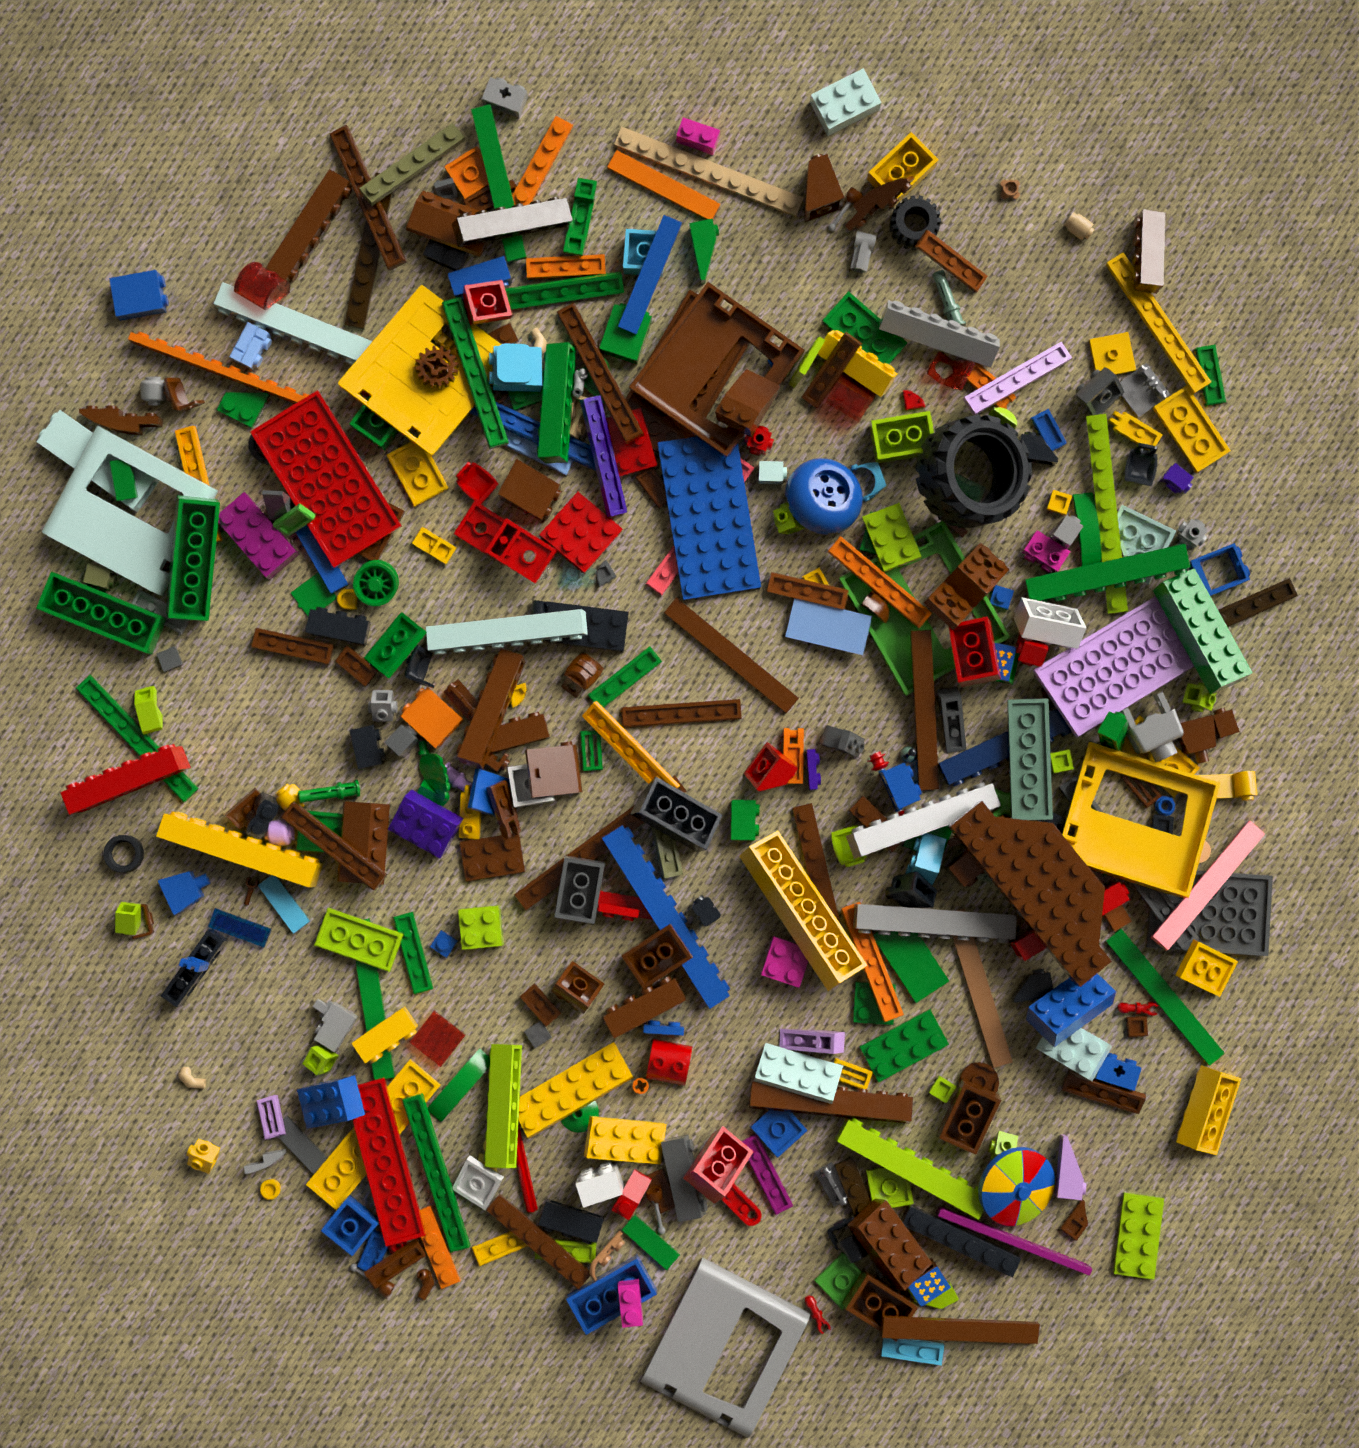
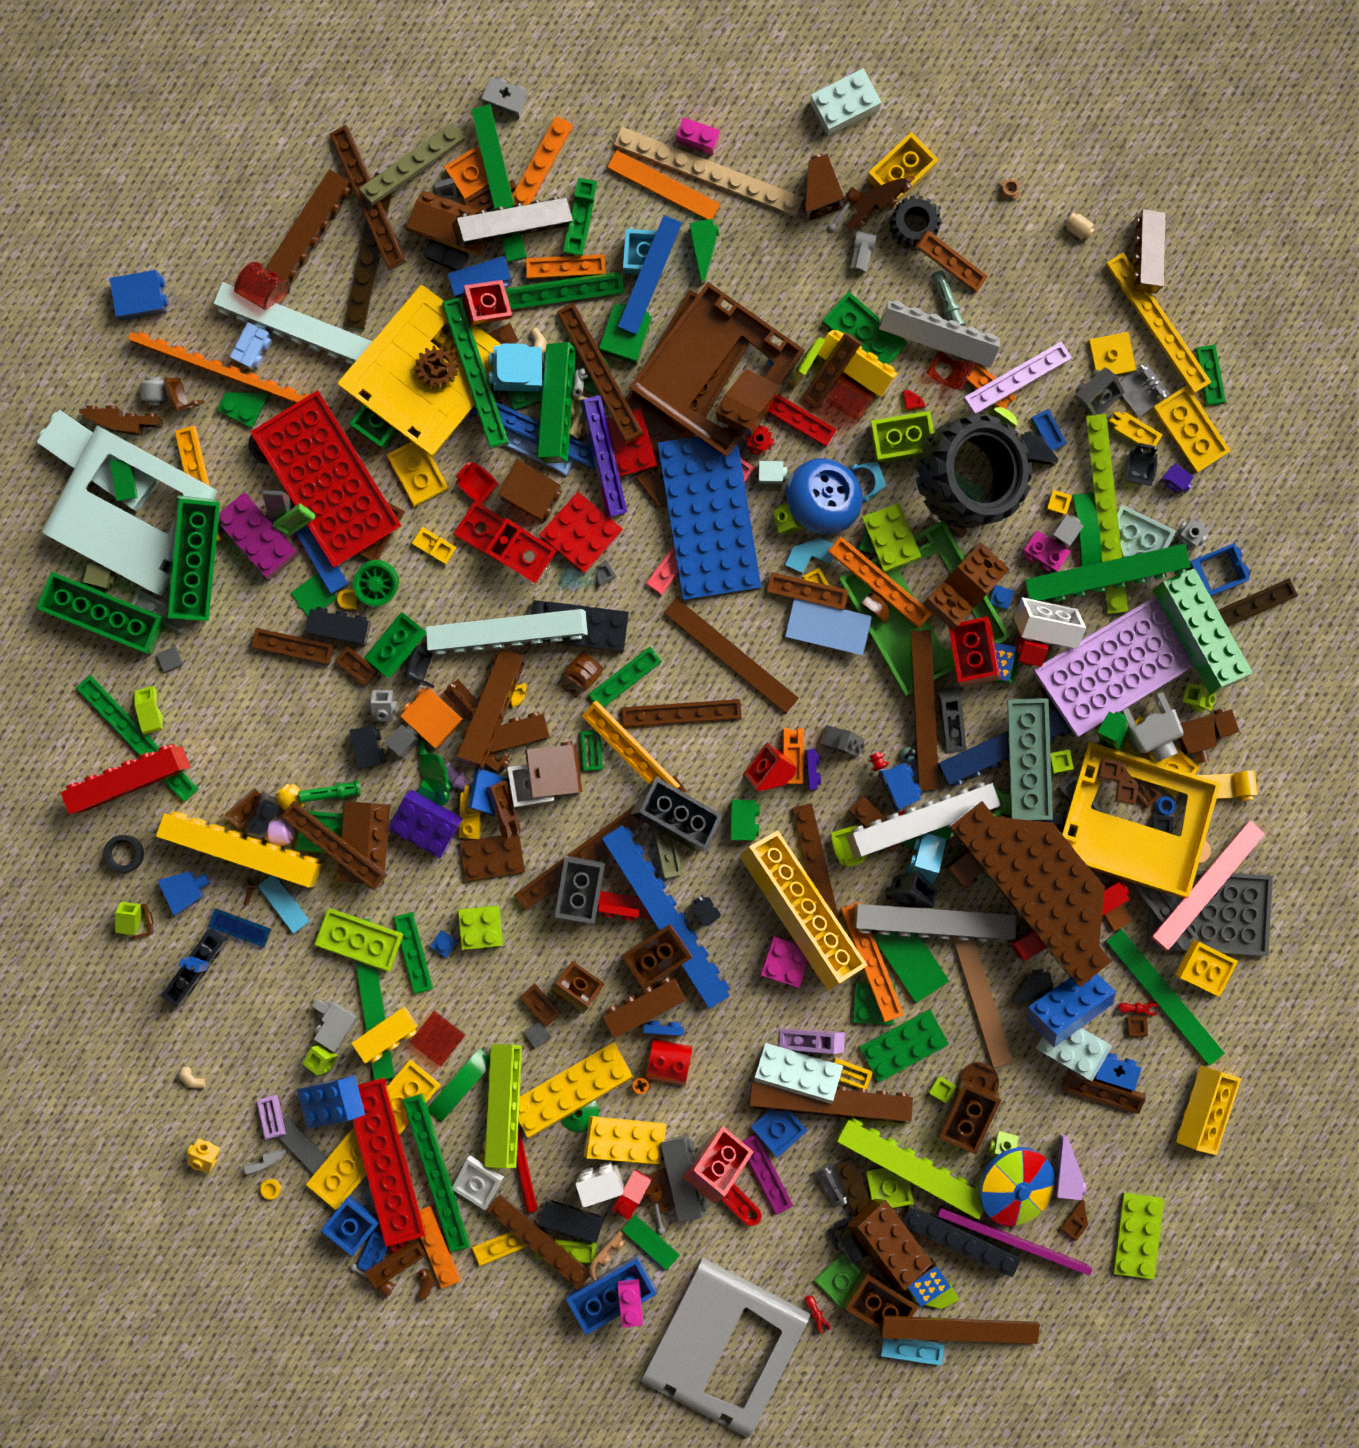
(802, 420): none -> red plate
(802, 553): none -> medium azure tile
(1116, 772): none -> reddish brown tile

